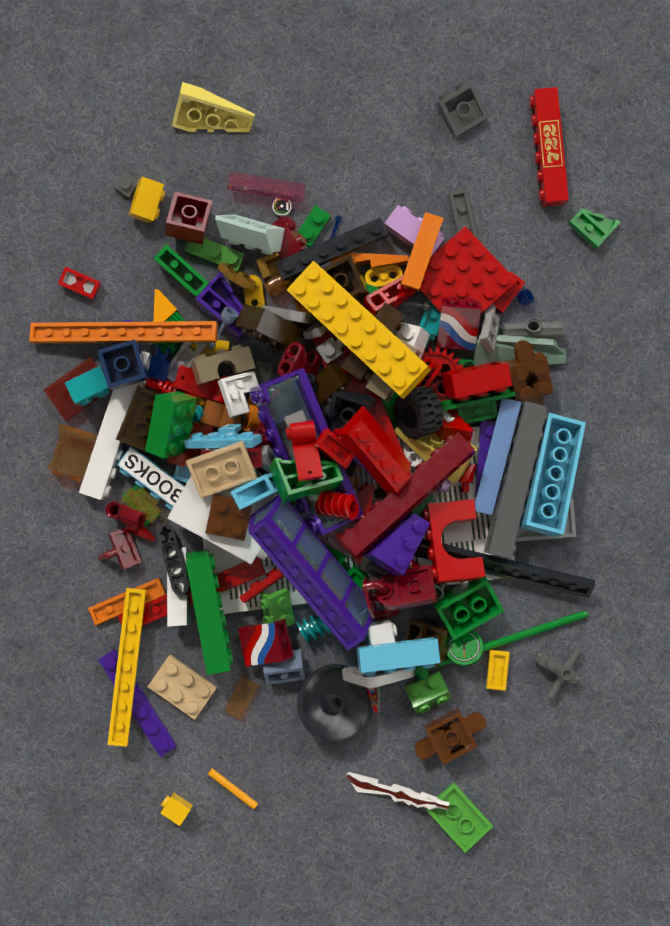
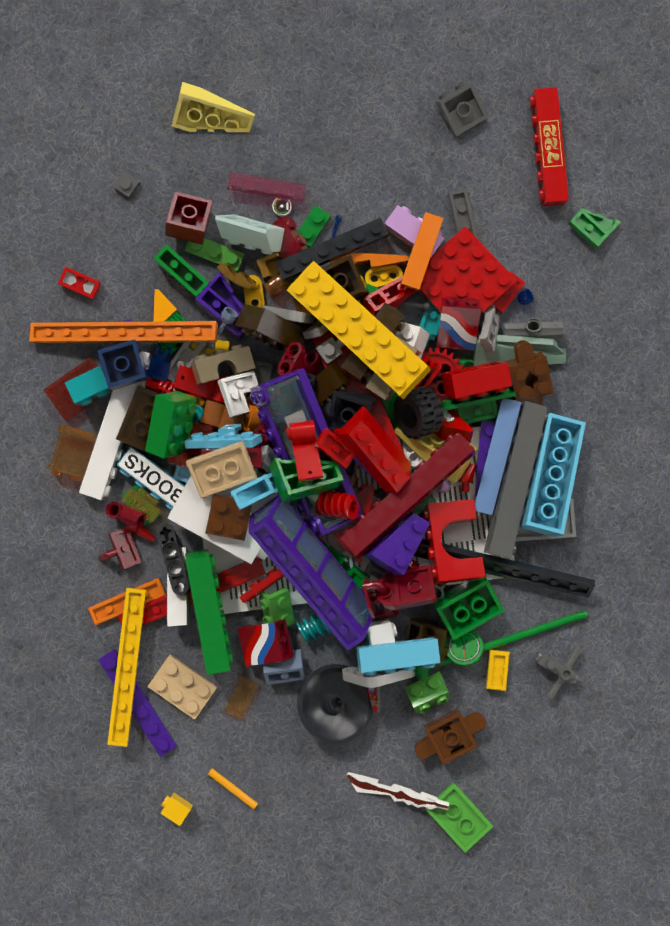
(146, 200): yellow brick -> none

